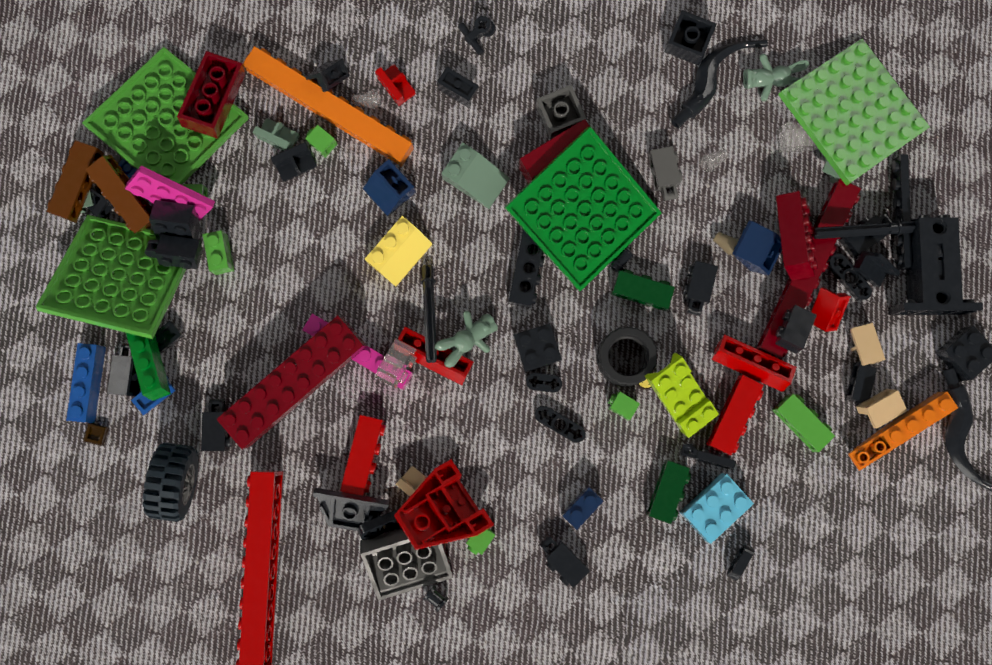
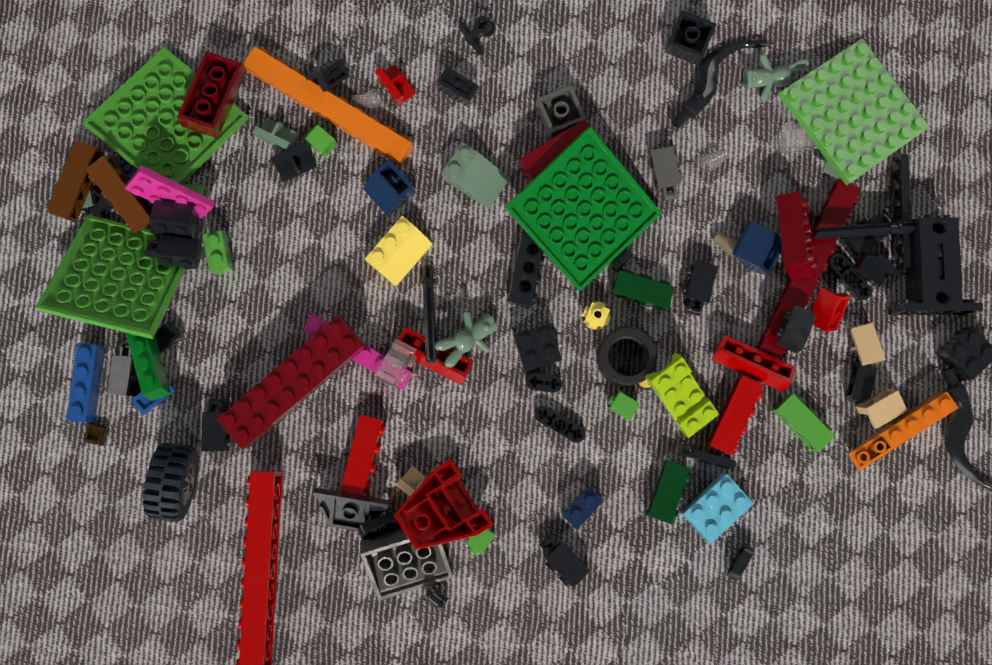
(593, 322): none -> light yellow brick

